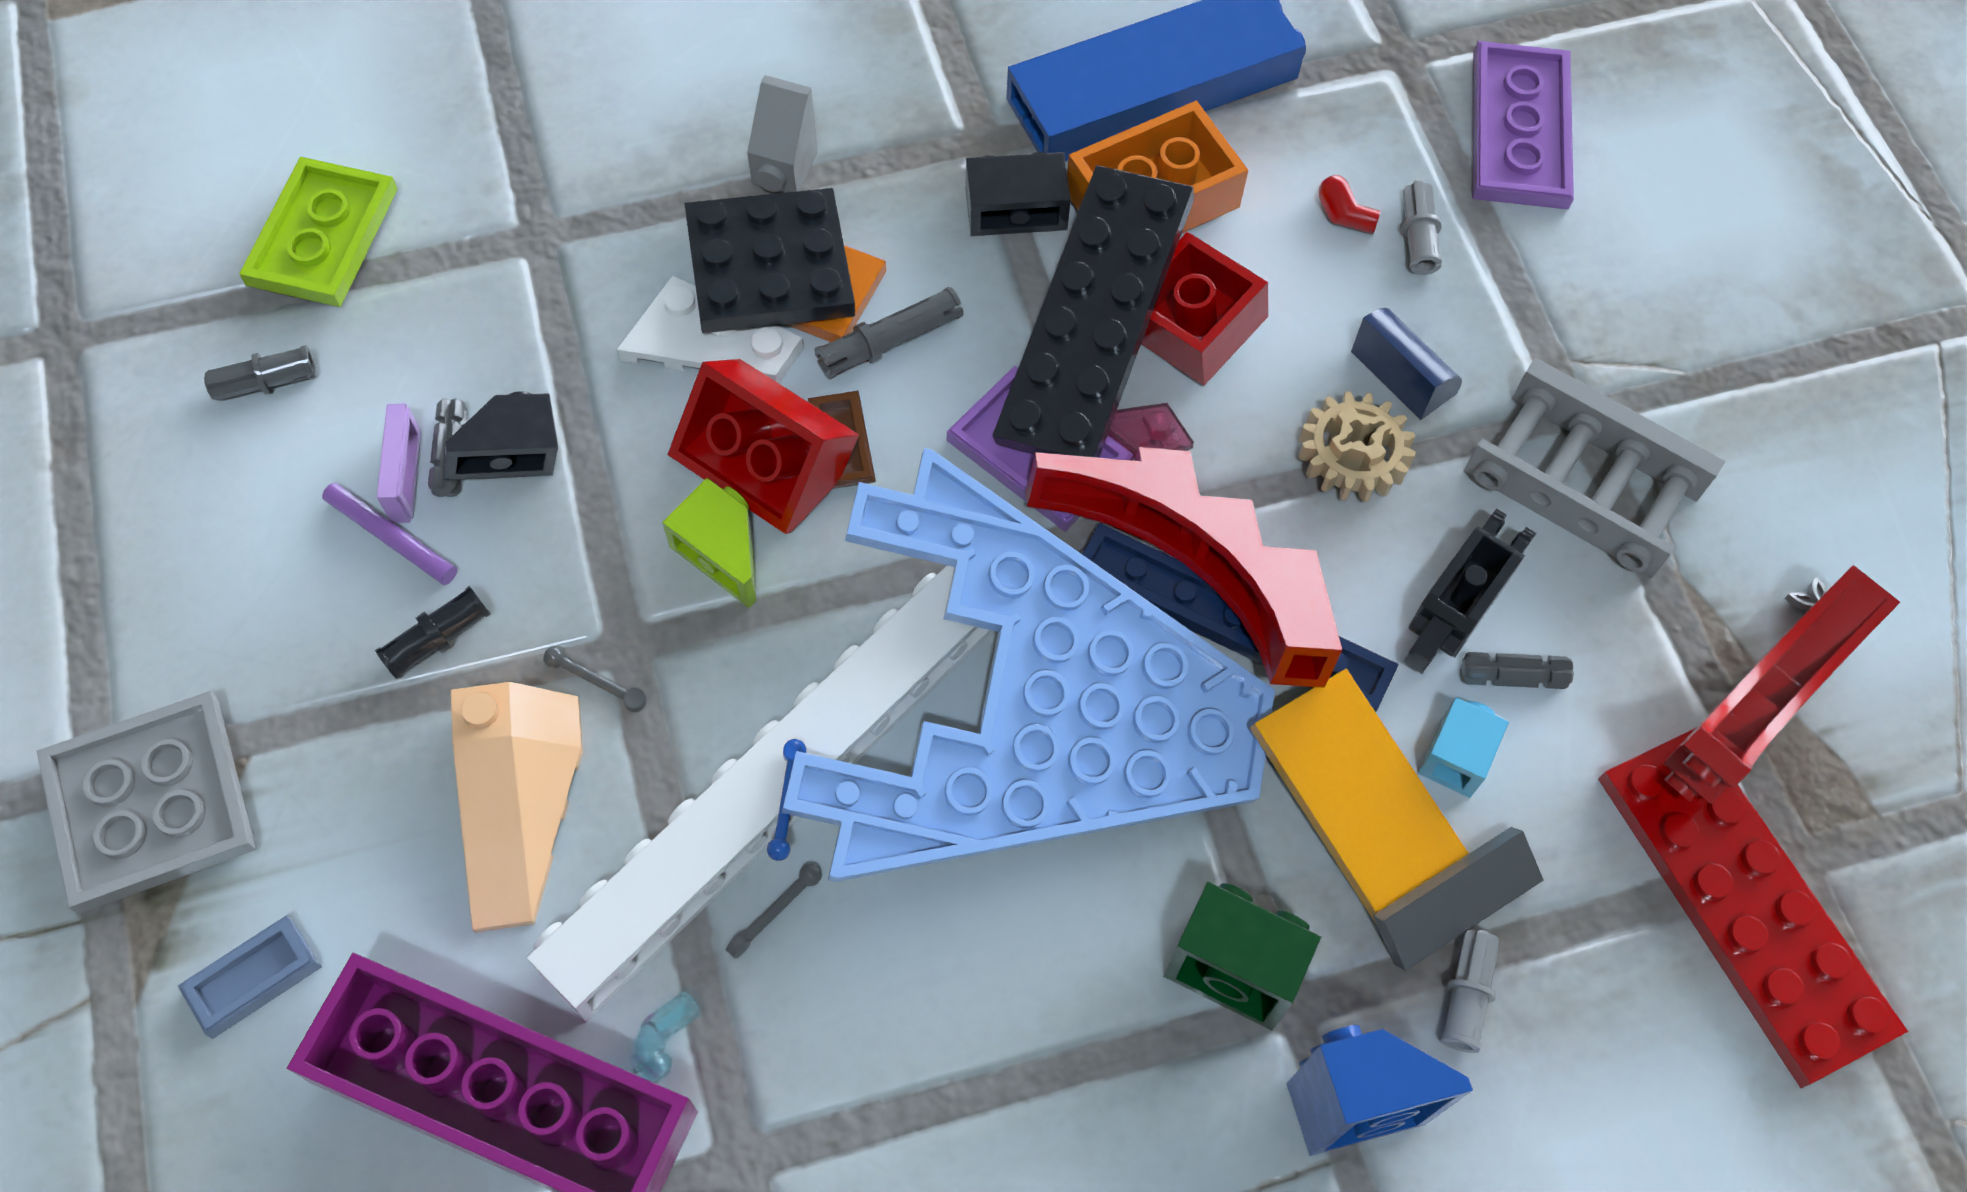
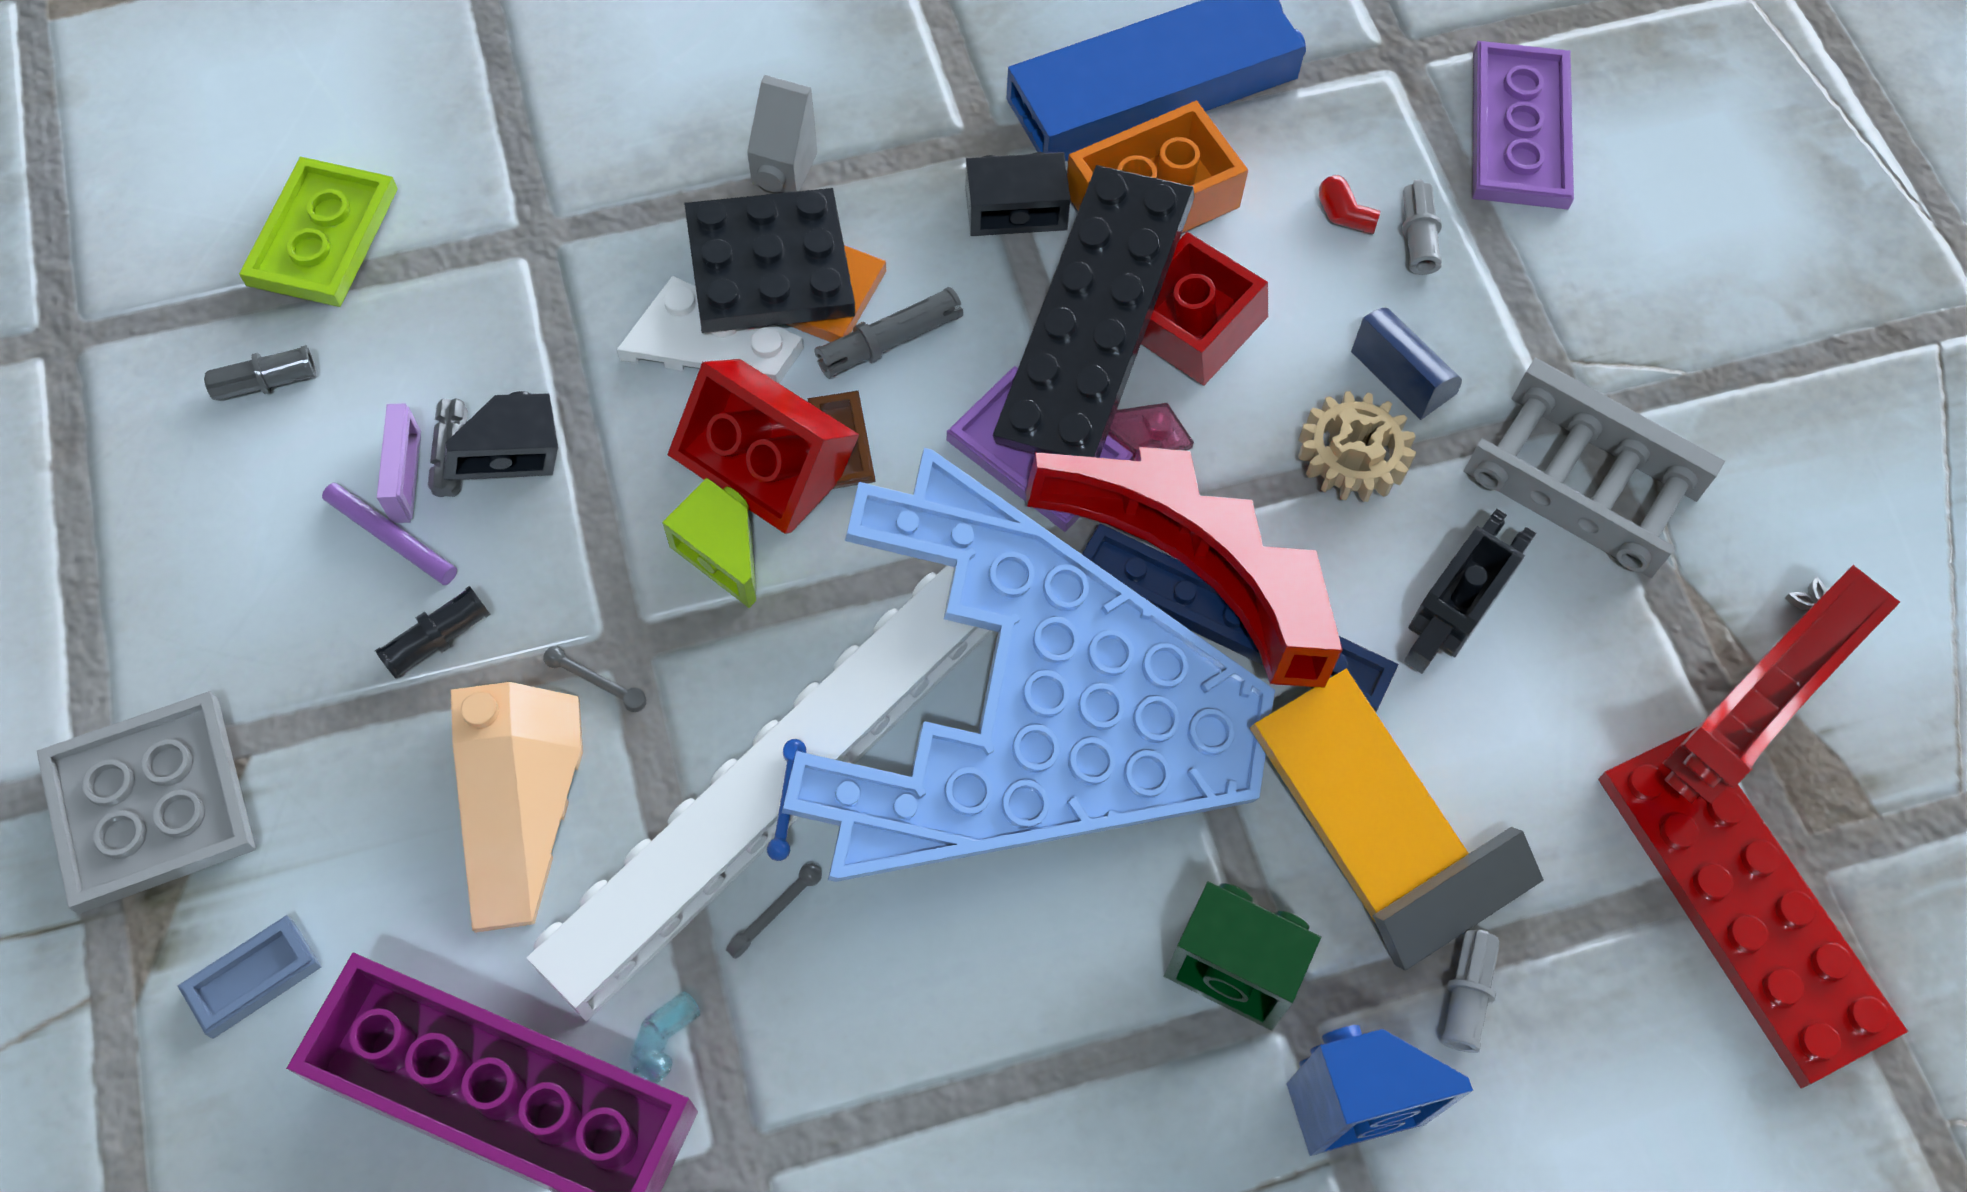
(1464, 746): medium azure brick -> none
(1517, 670): dark grey axle -> none

